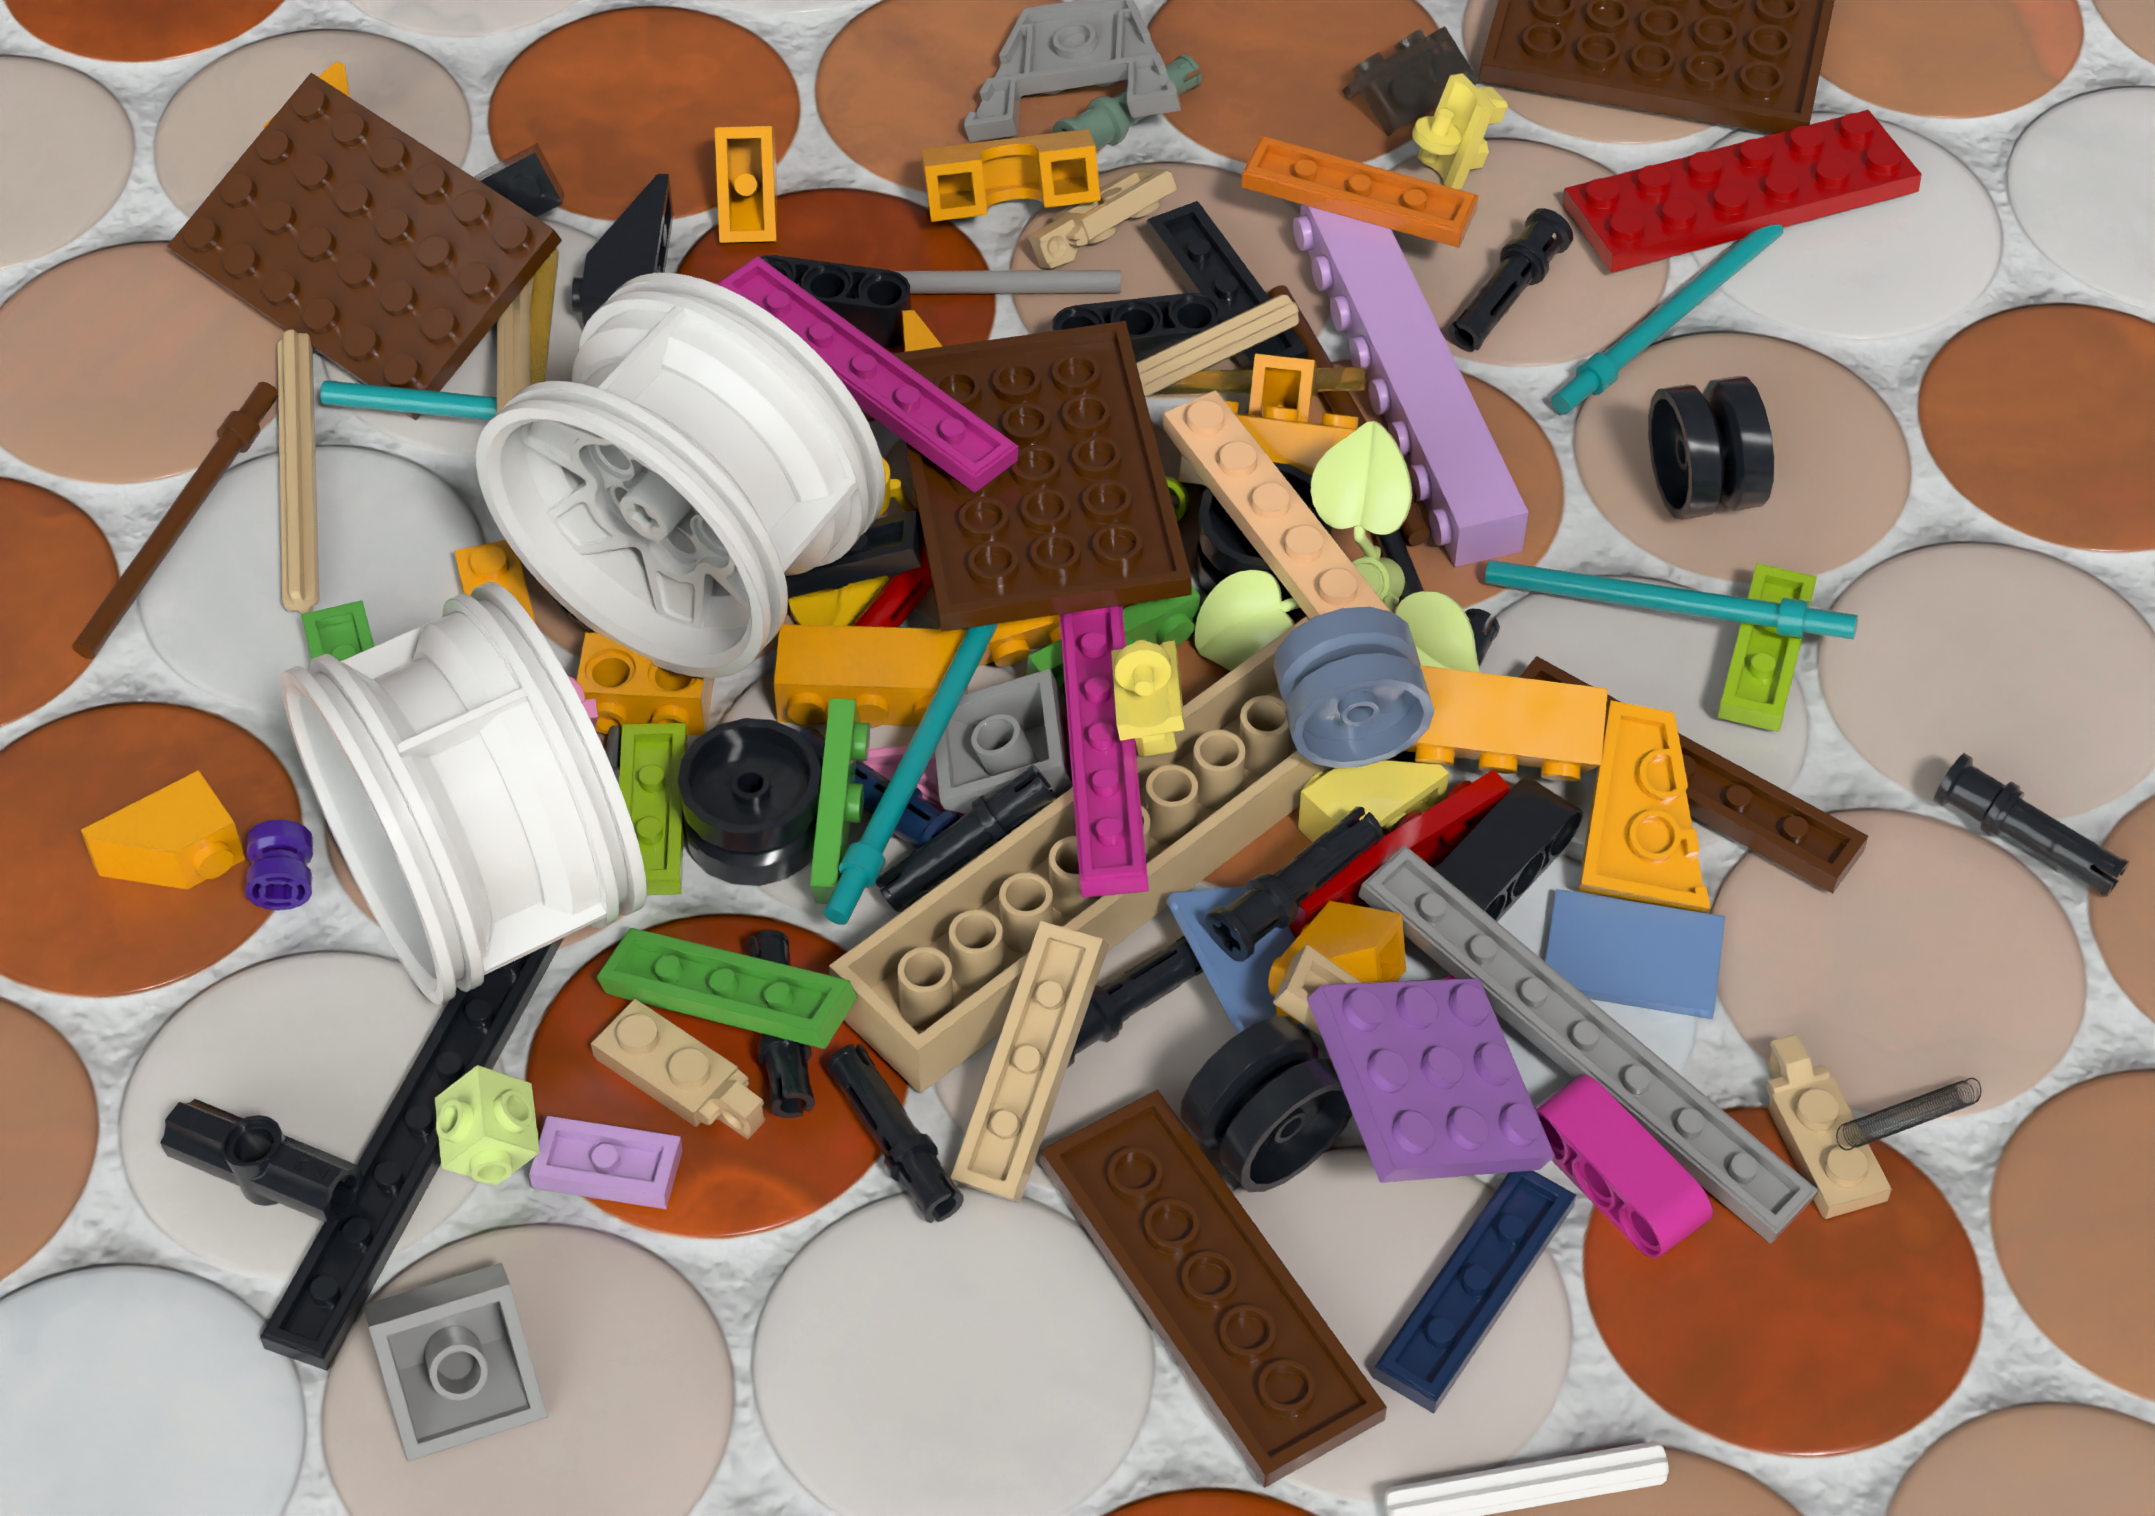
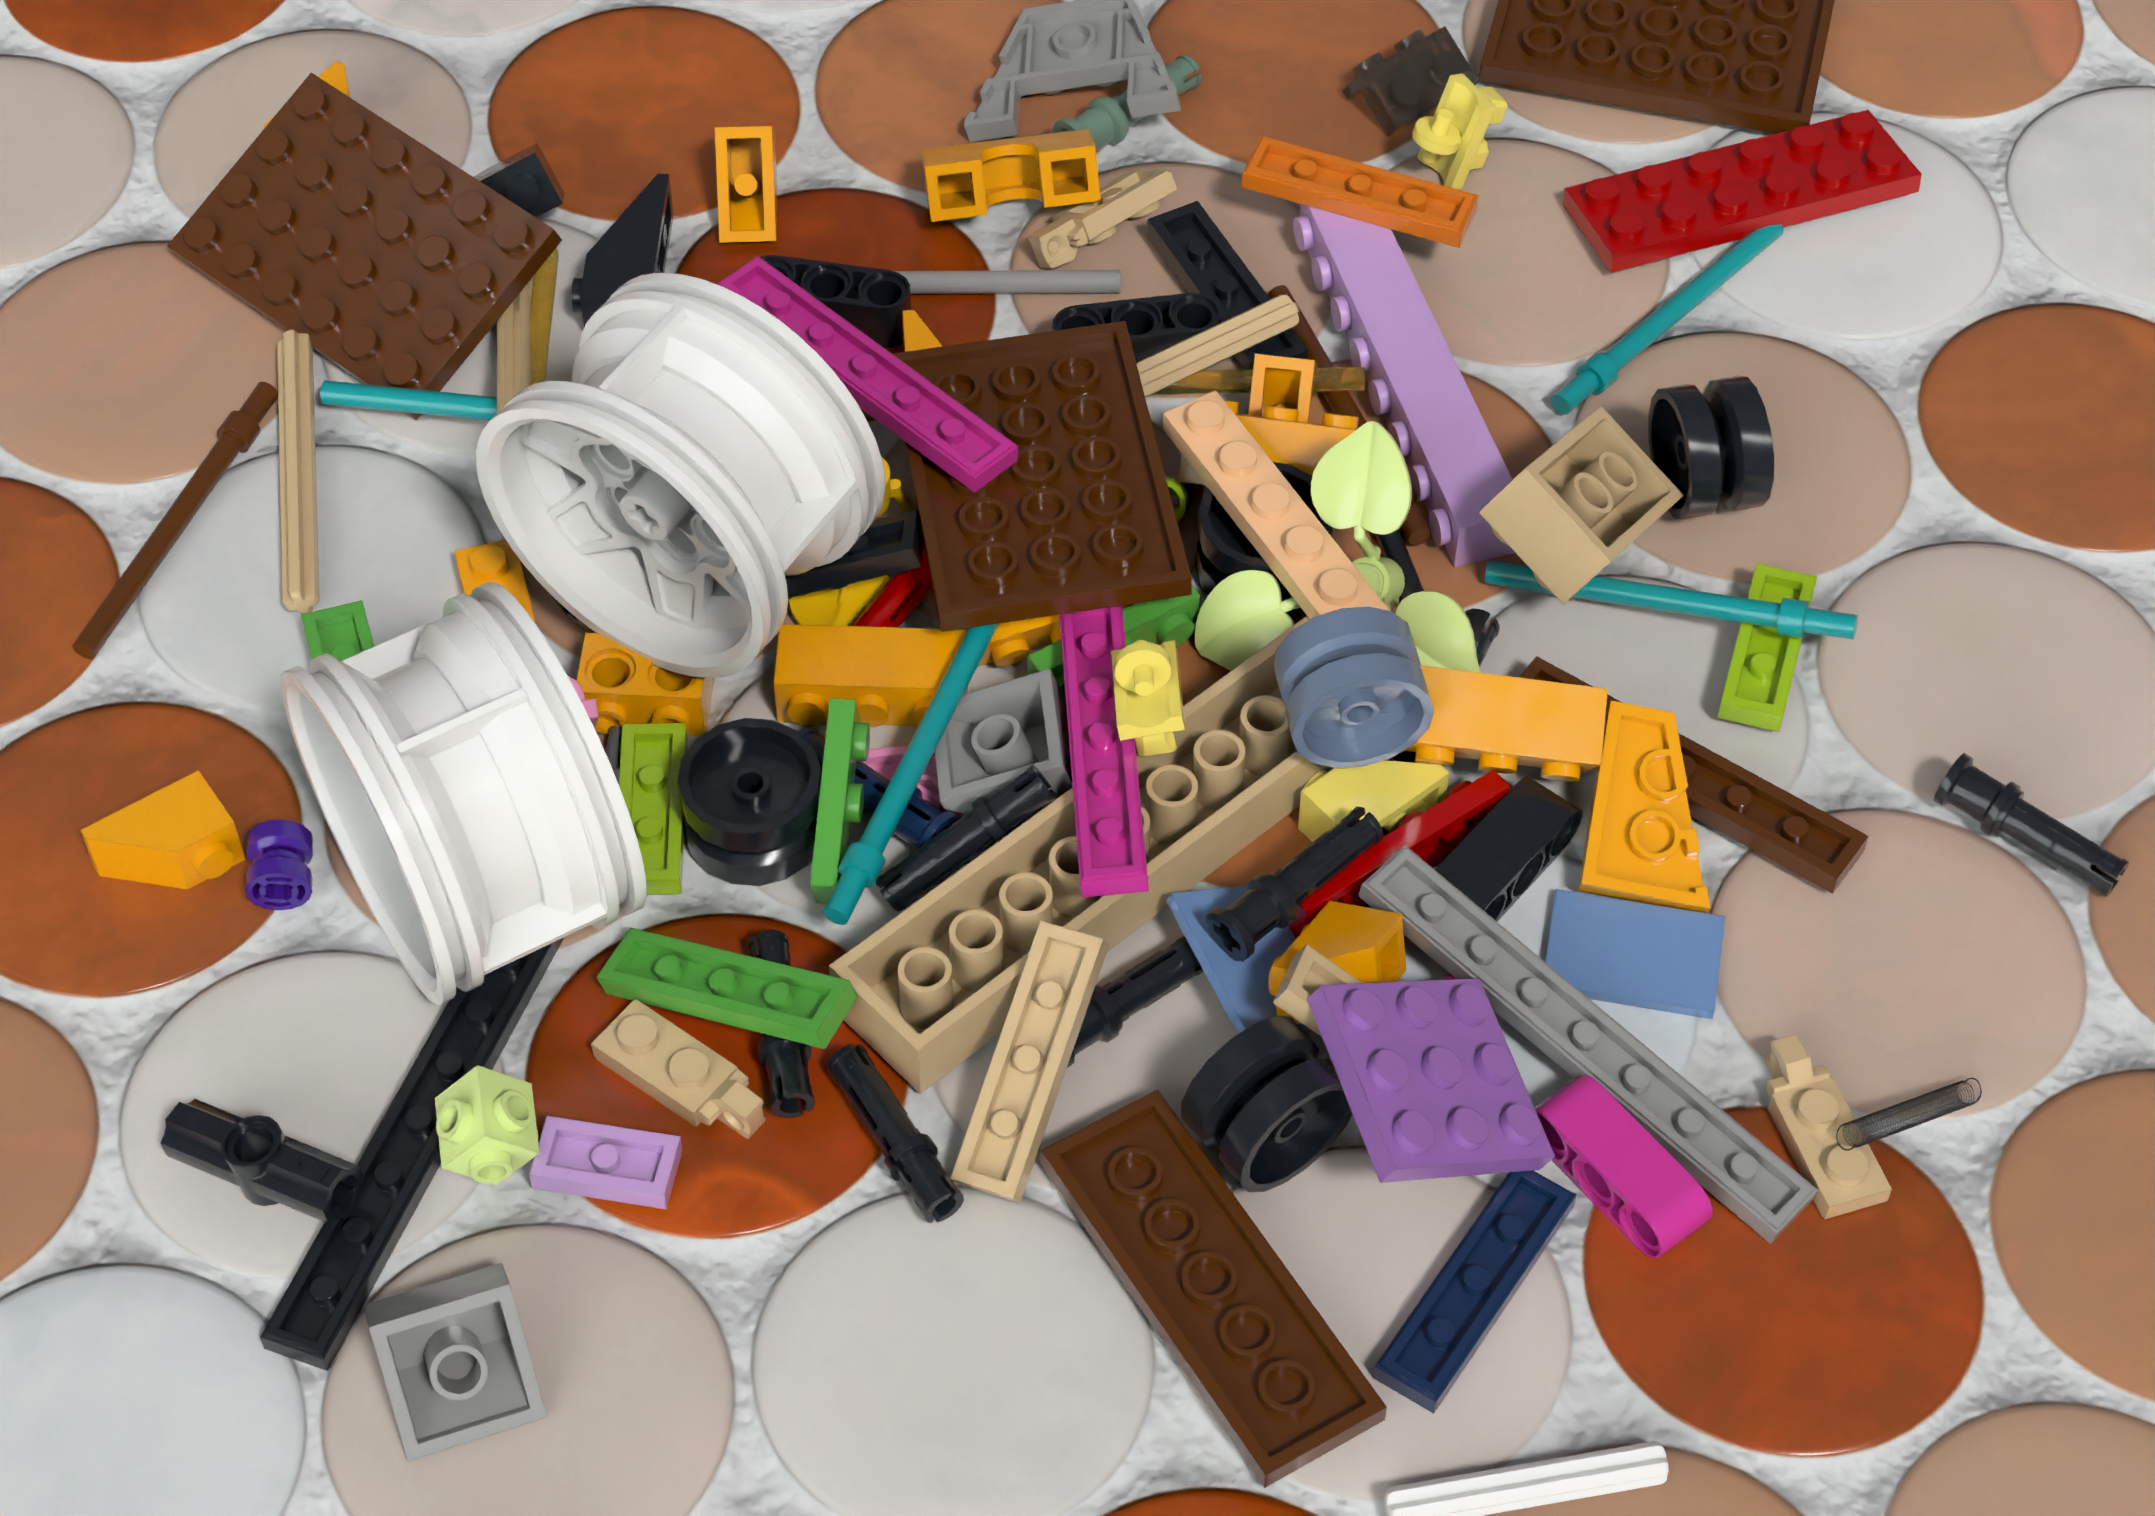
(1522, 264): black pin -> none
(1580, 504): none -> tan brick

